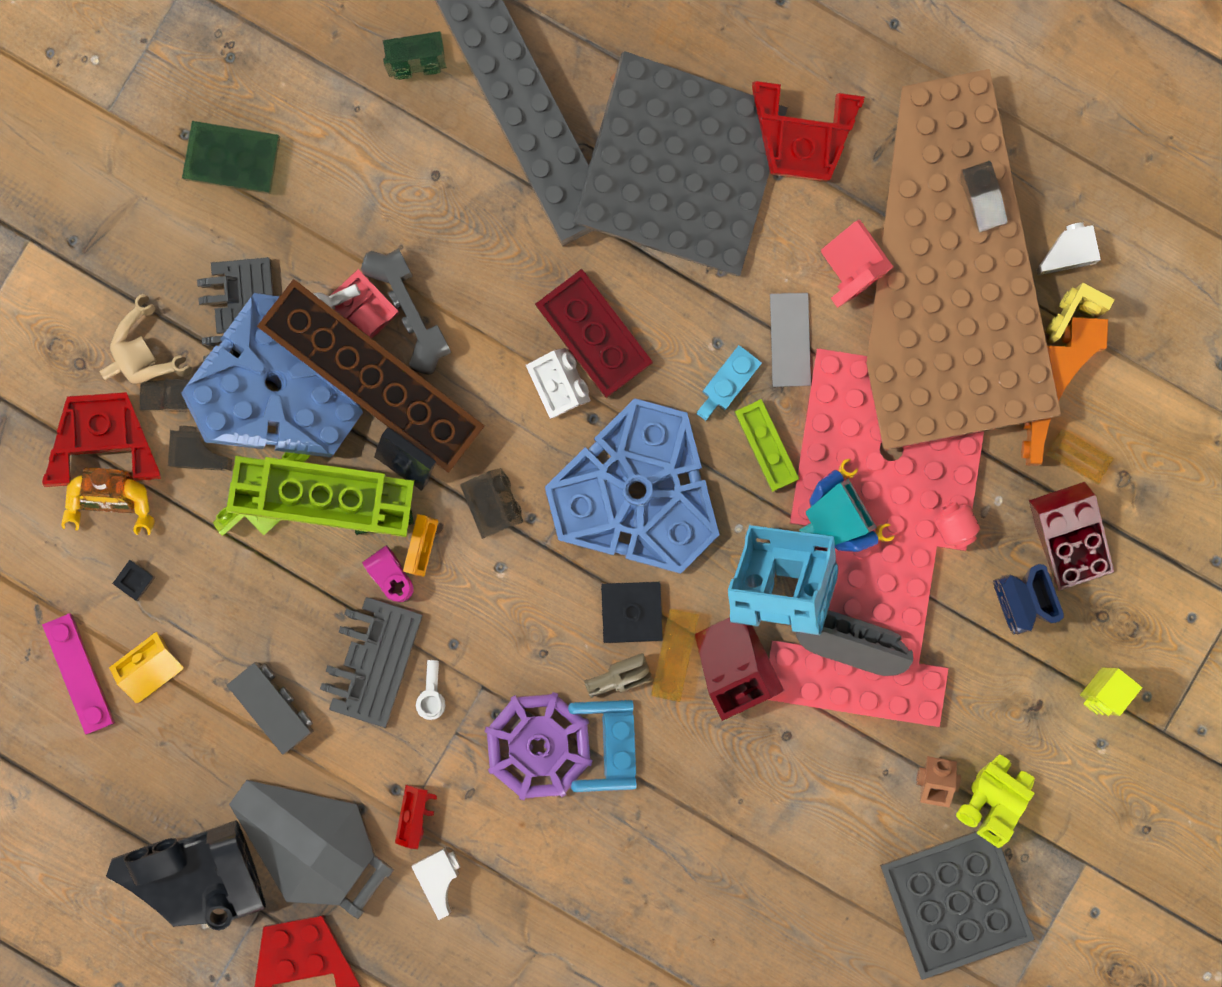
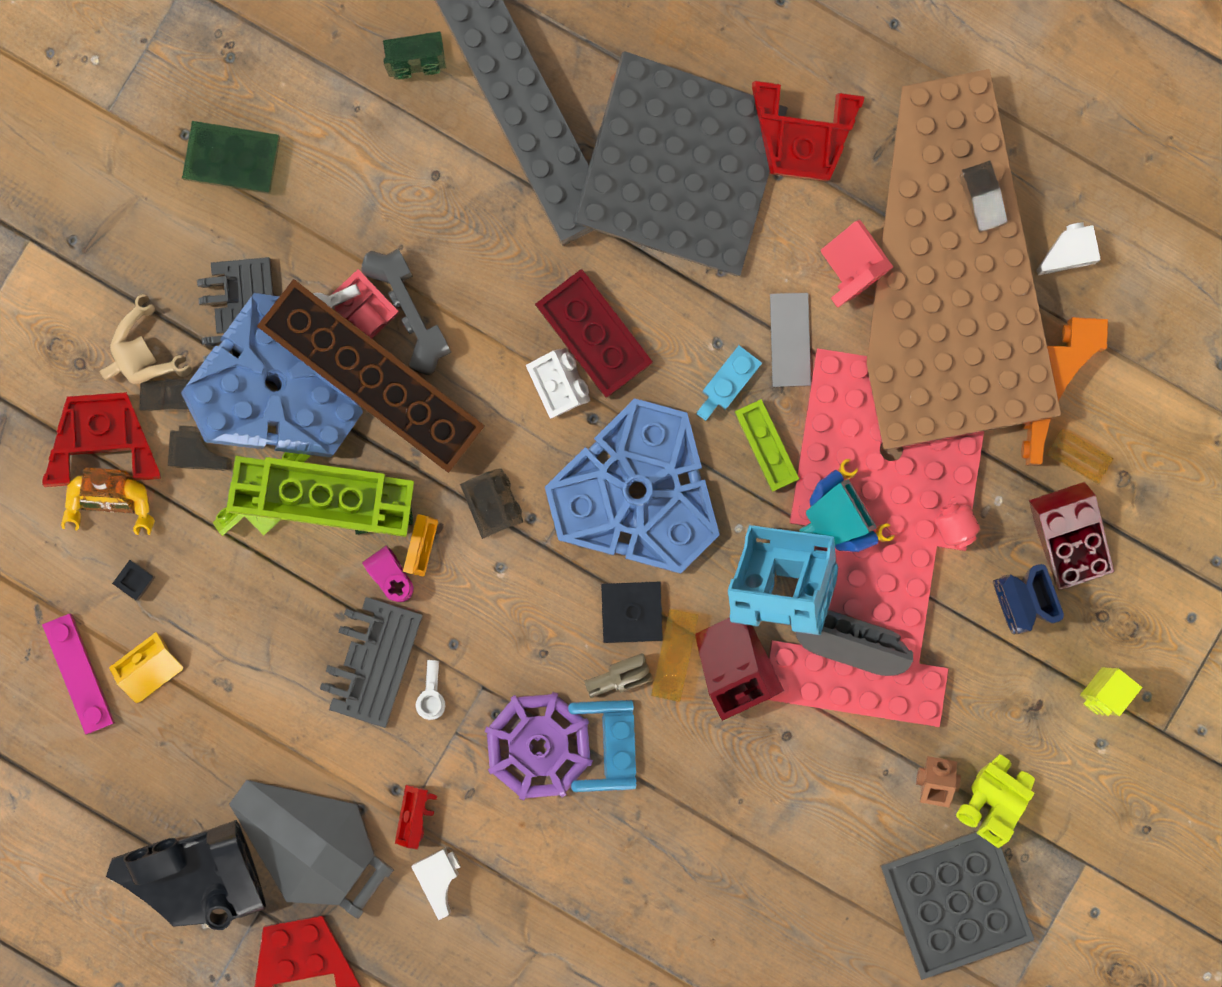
(271, 707): dark grey brick -> none
(404, 458): black plate -> none
(1090, 303): light yellow bracket -> none

